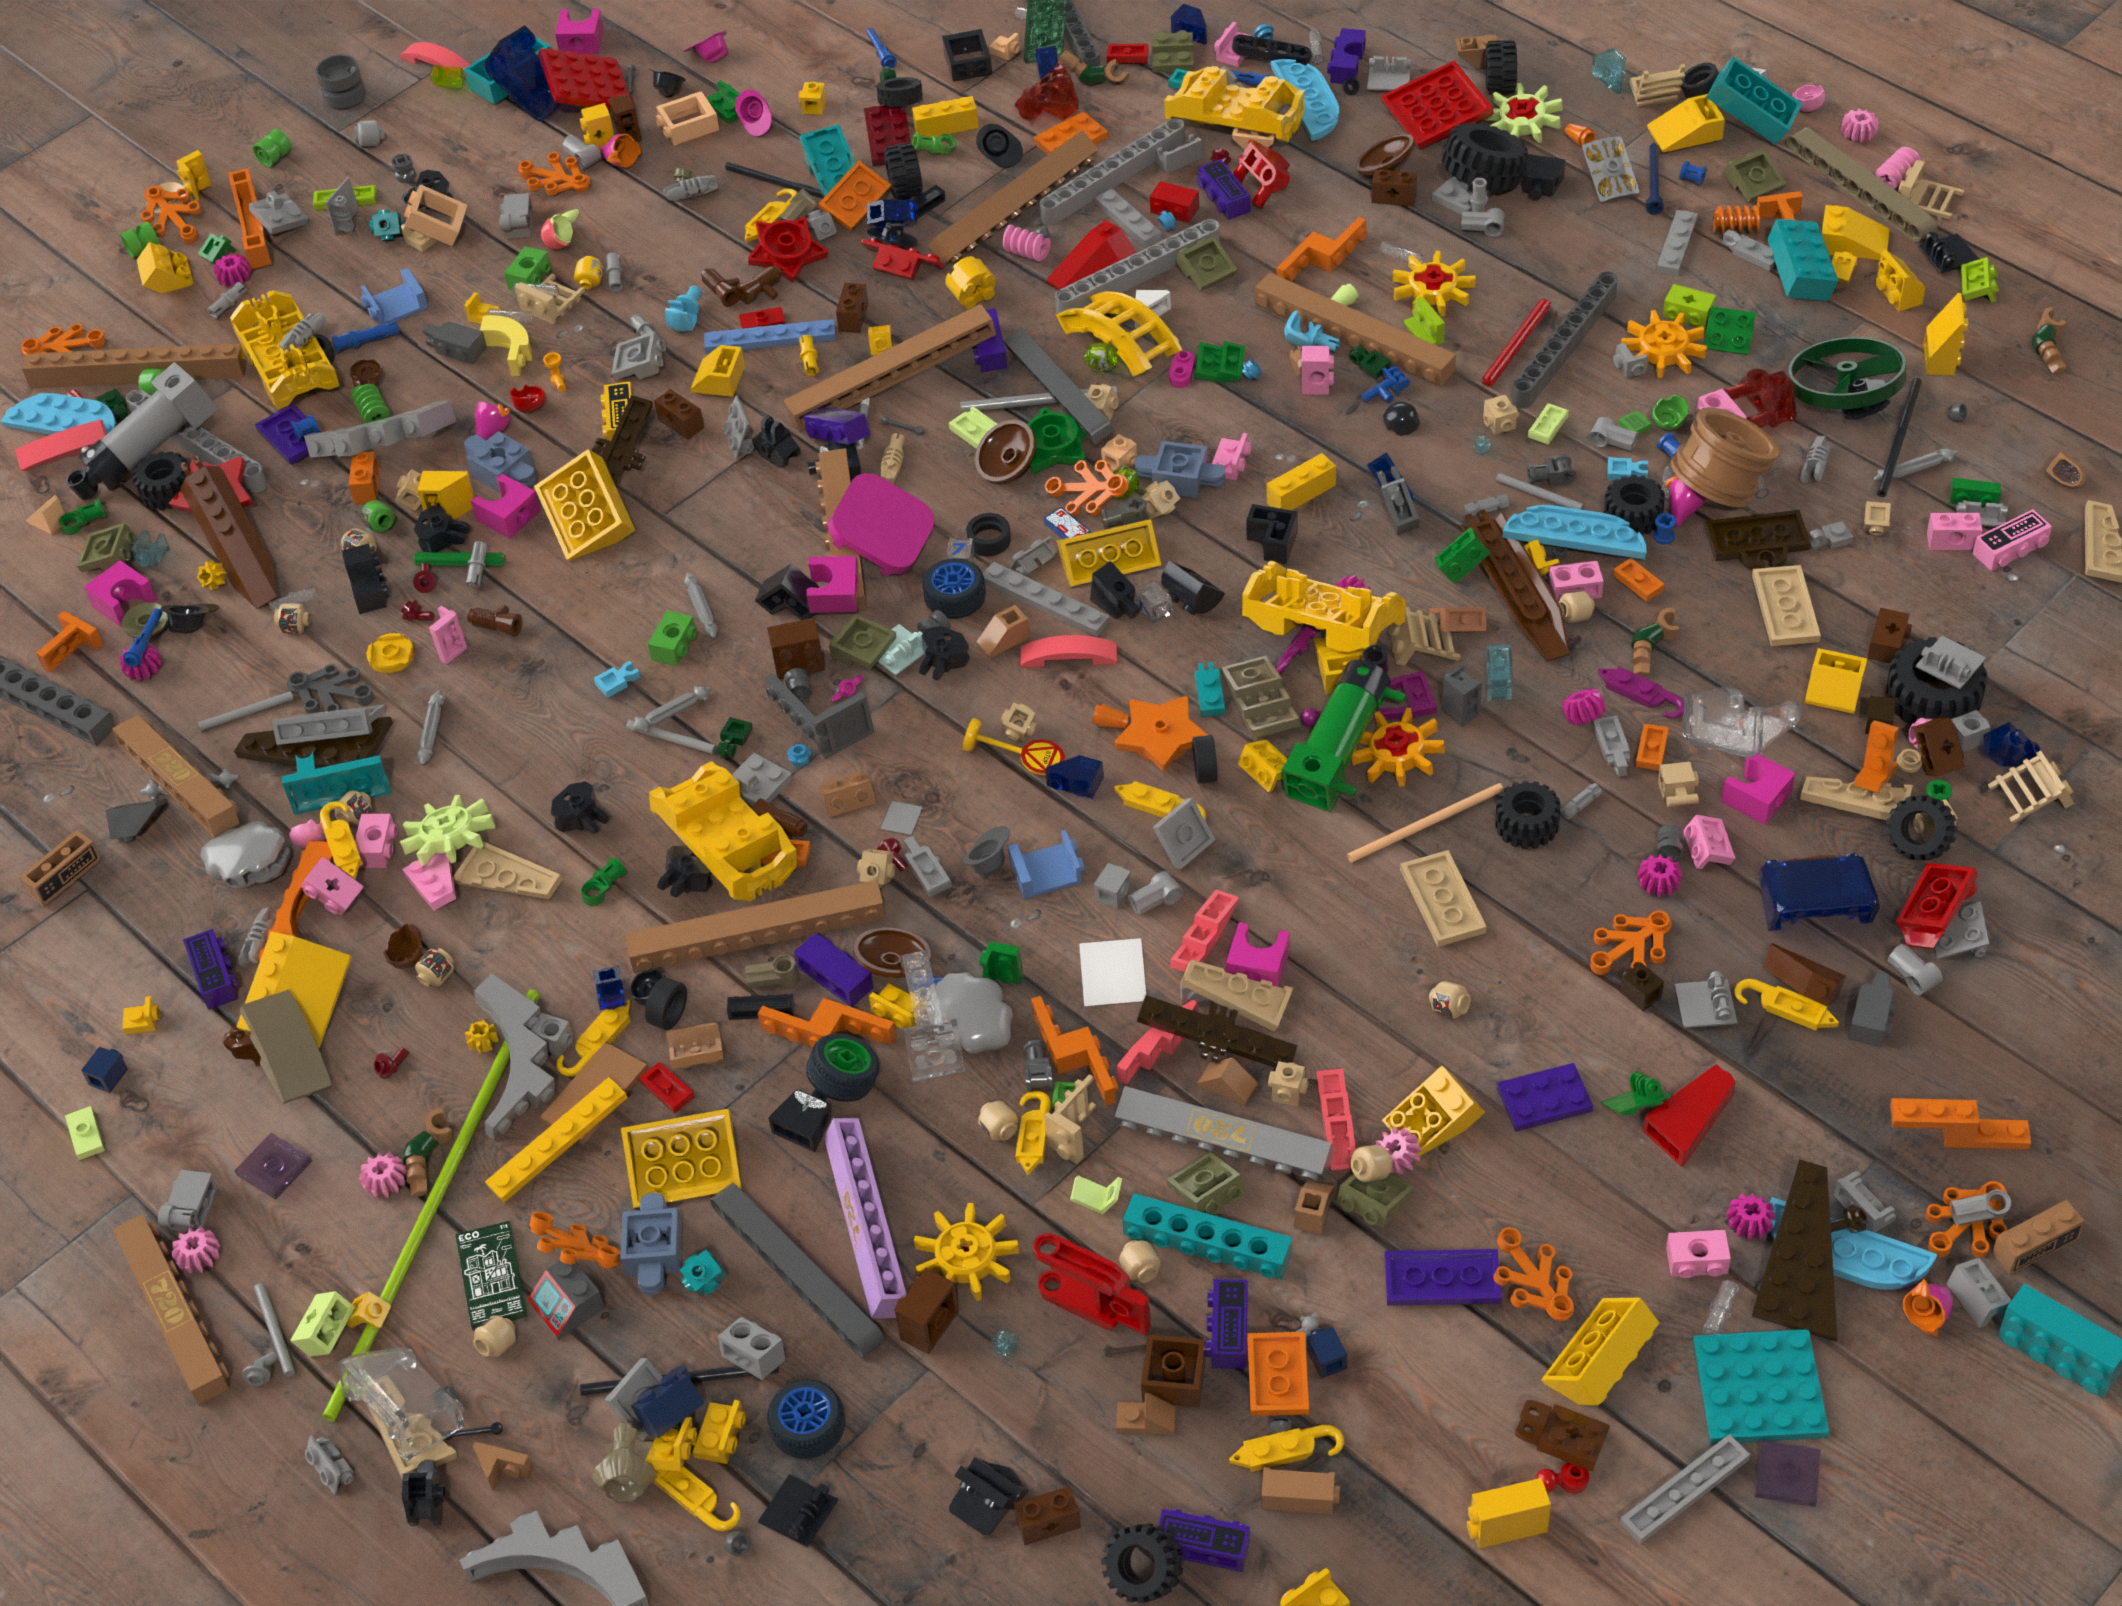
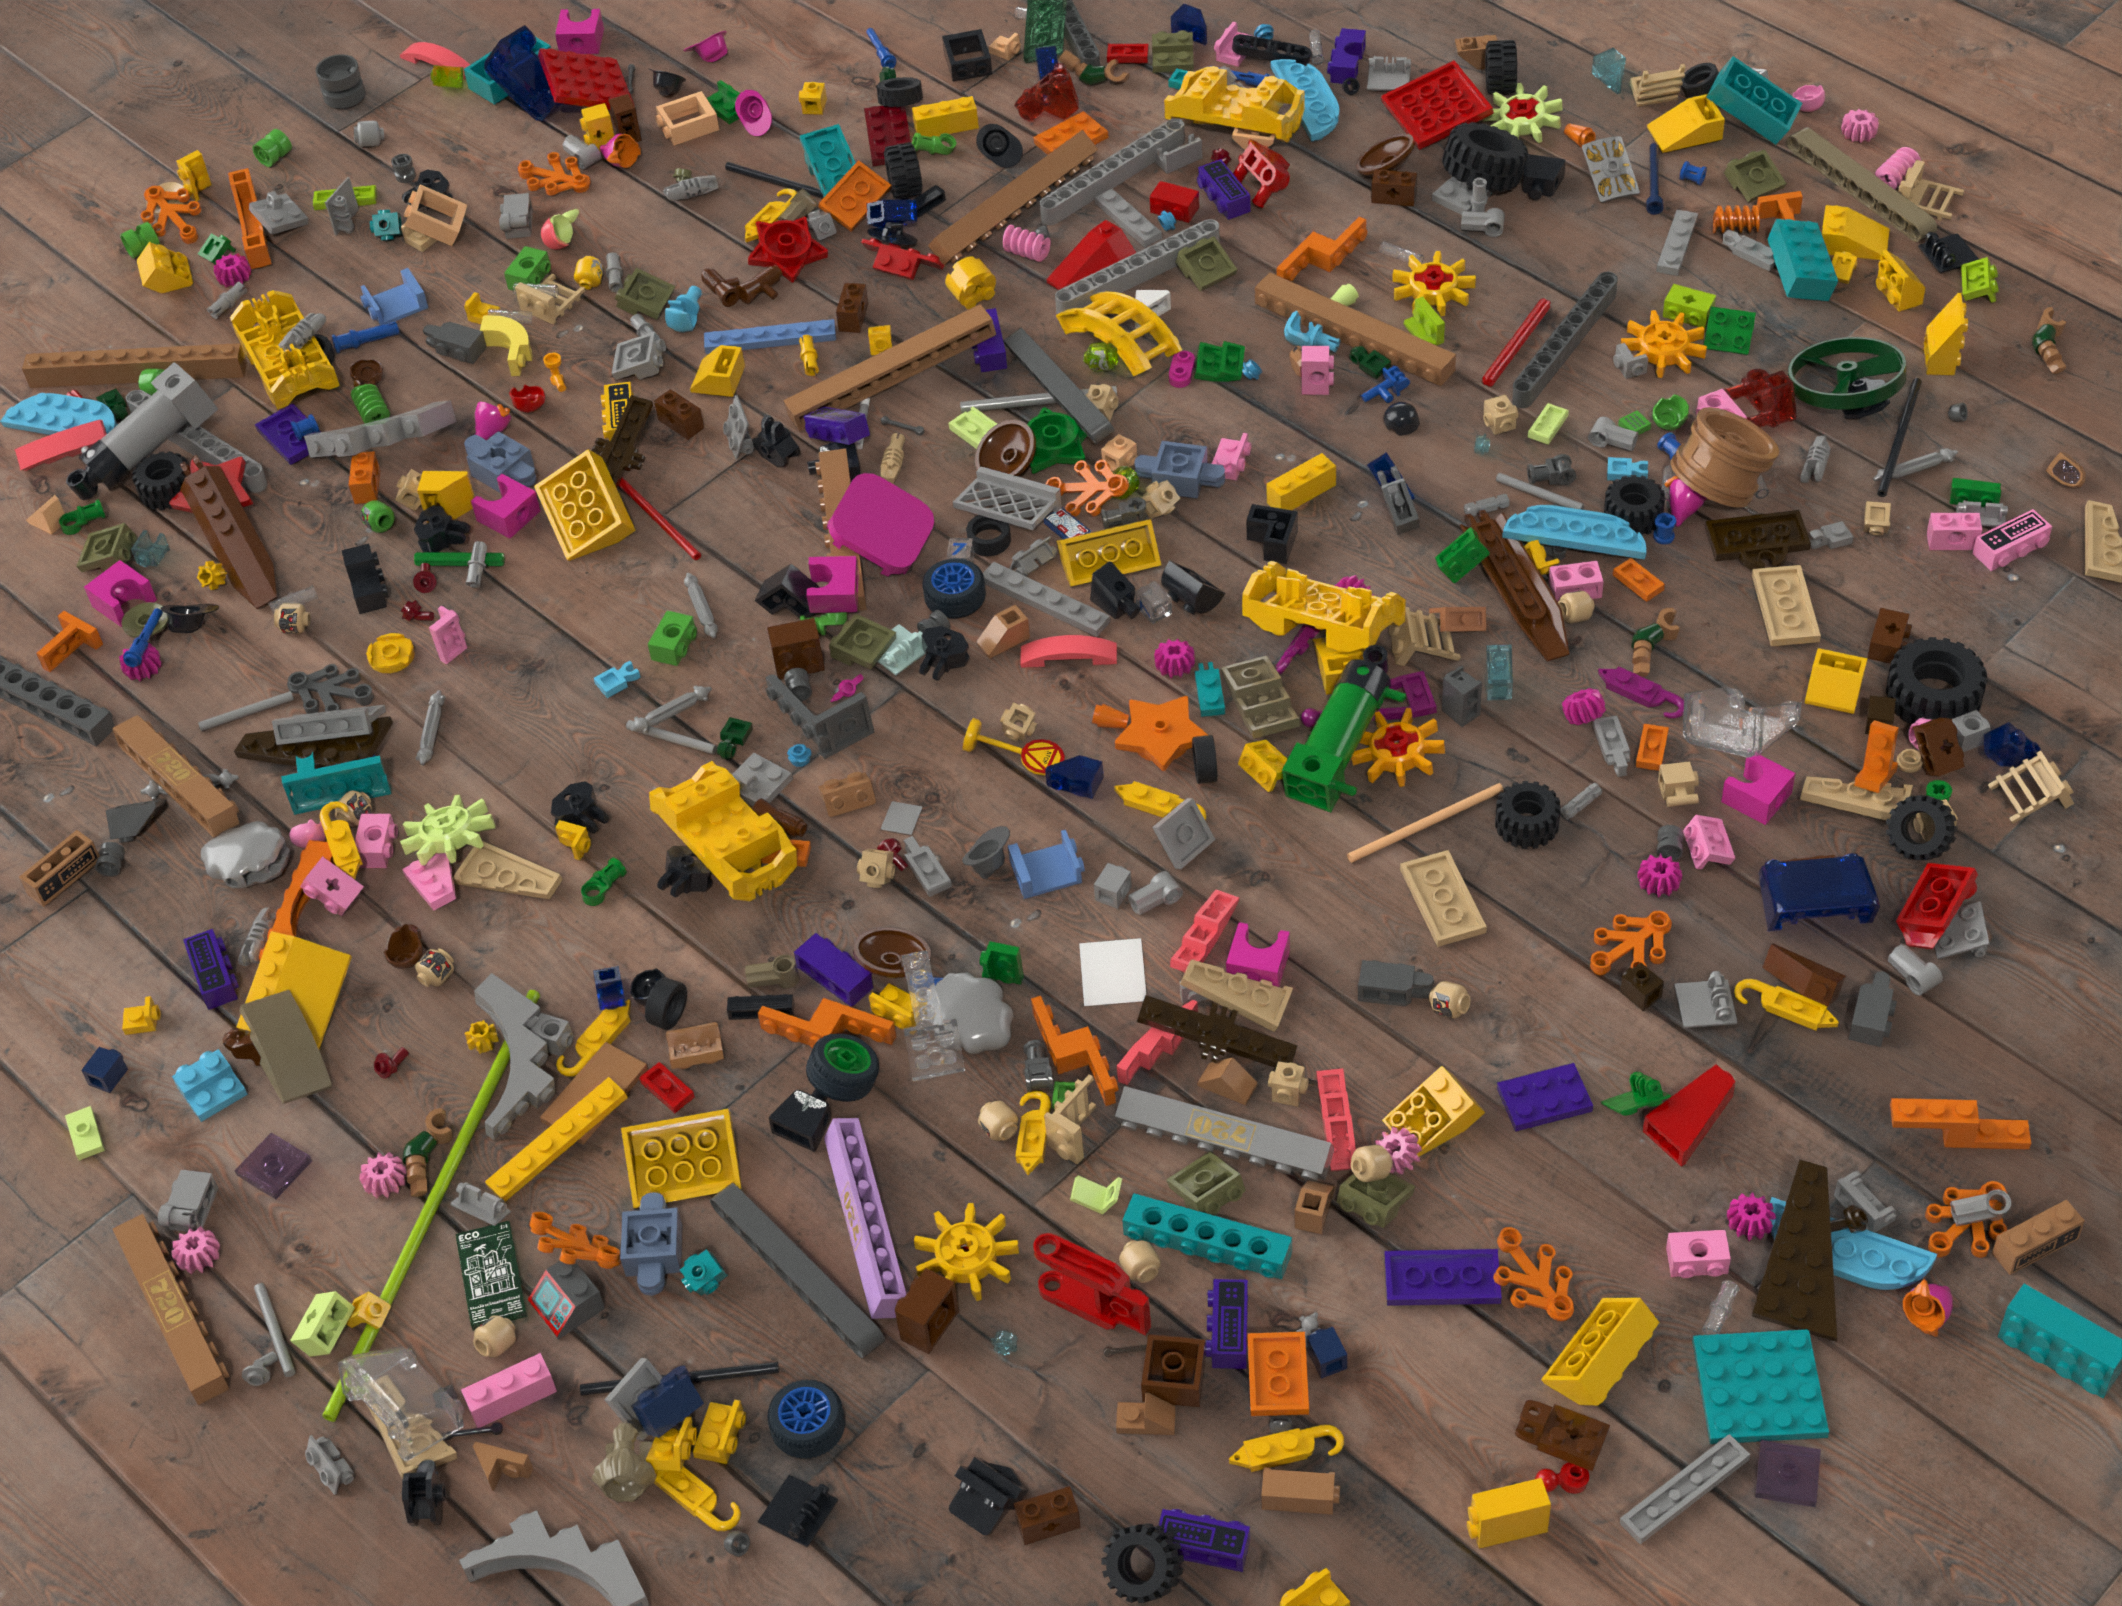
(61, 342): orange plant -> none
(110, 854): none -> dark grey wheel
(209, 1084): none -> medium azure plate
(358, 537): head -> none
(485, 1207): none -> light grey hinge
(496, 620): reddish brown piece -> none
(509, 1390): none -> bright pink brick
(574, 837): none -> yellow bracket
(644, 294): none -> olive plate
(659, 519): none -> red piece
(751, 1347): light grey brick -> none
(755, 926): medium nougat brick -> none
(762, 318): red plate -> none
(834, 618): none -> bright green connector
(1009, 489): none -> light grey fence
(1174, 658): none -> dark pink gear
(1392, 983): none -> dark grey hinge
(1950, 662): light grey hinge -> none
(1978, 1292): light grey hinge -> none

